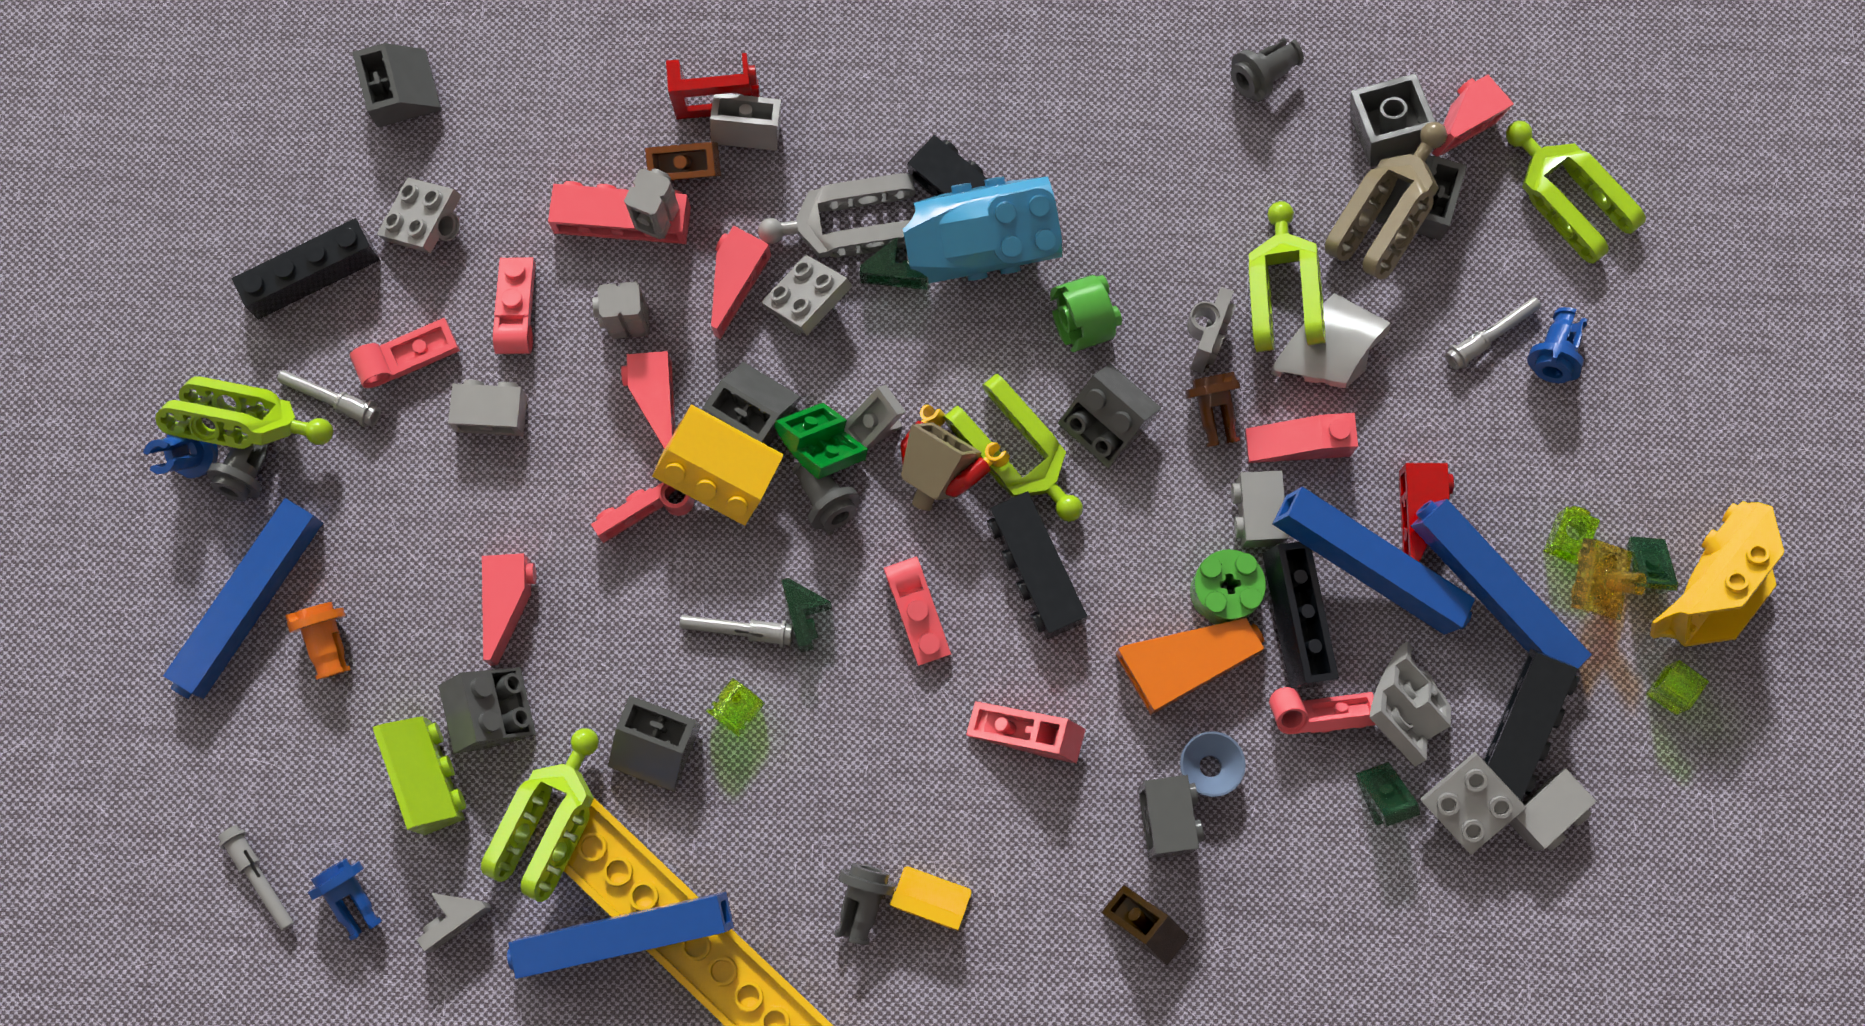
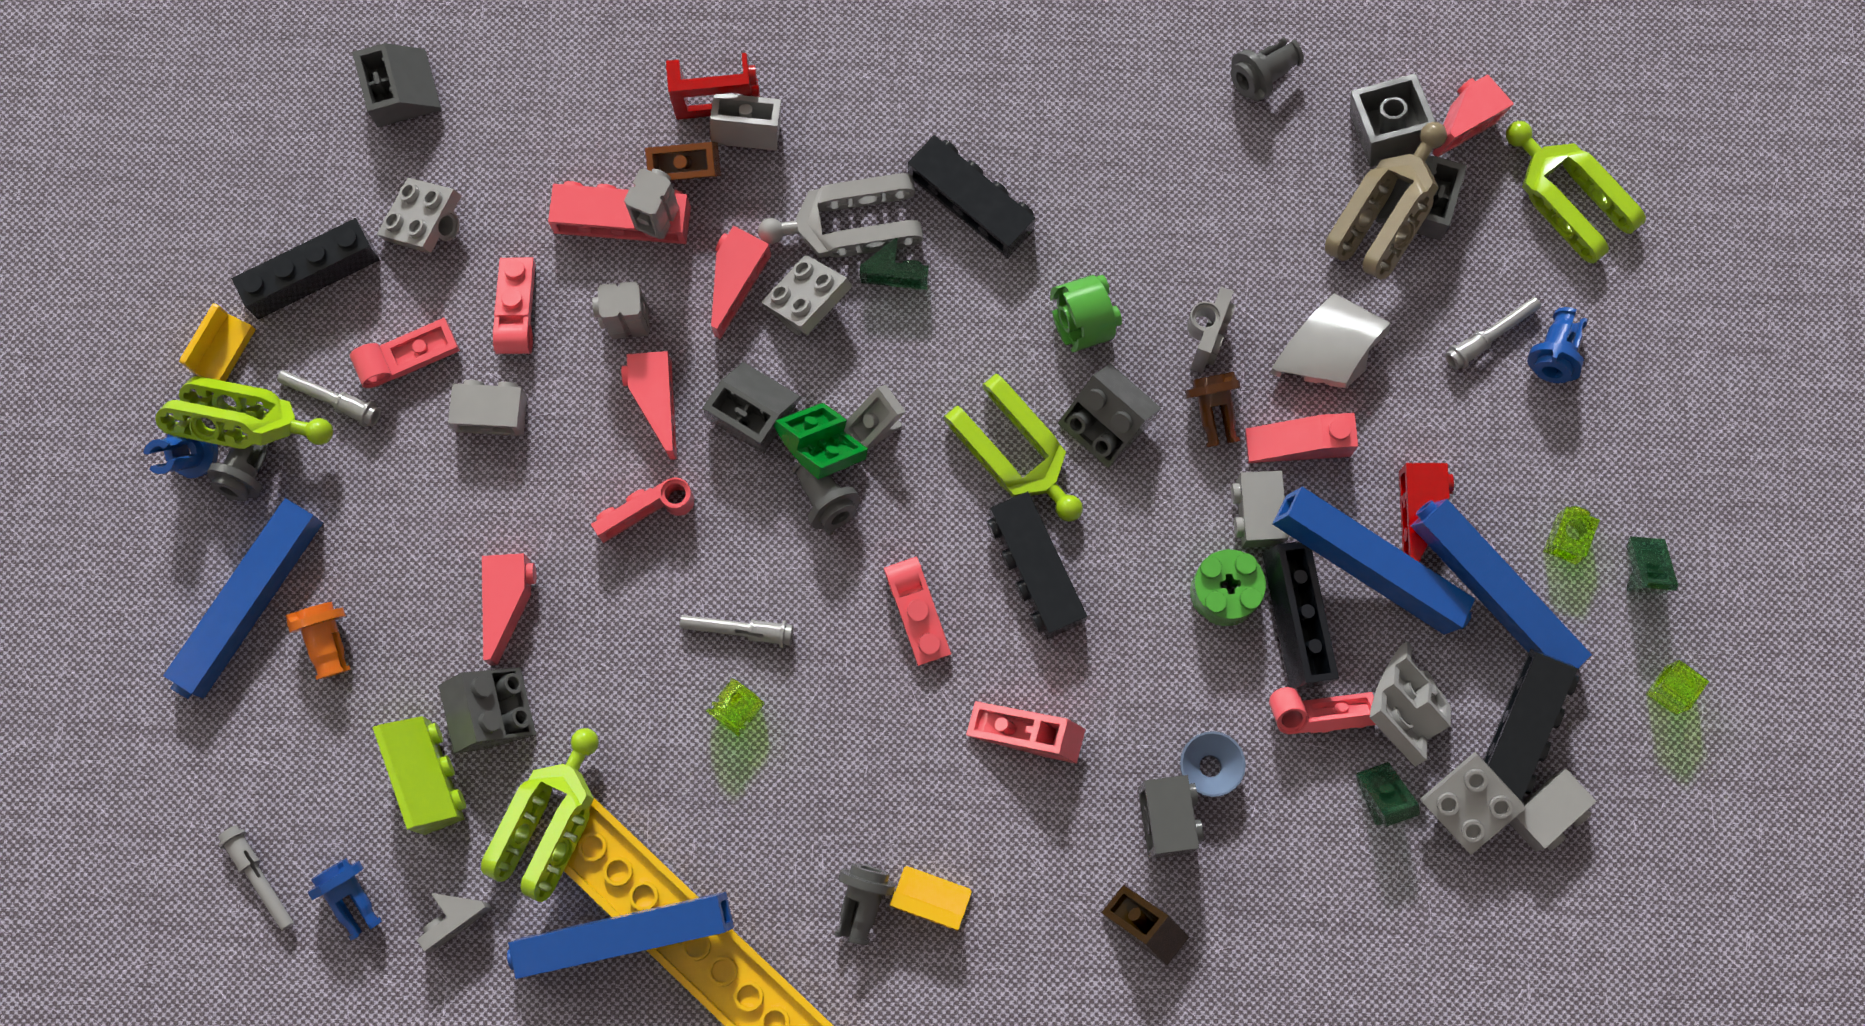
(217, 344): none -> yellow panel
(652, 743): dark grey slope -> none
(717, 465): yellow slope -> none
(801, 604): clear green slope -> none
(940, 462): dark tan torso -> none
(984, 229): dark azure slope -> none
(1183, 662): orange slope -> none
(1279, 250): lime piece -> none
(1604, 579): clear yellow plate -> none
(1729, 579): yellow slope -> none

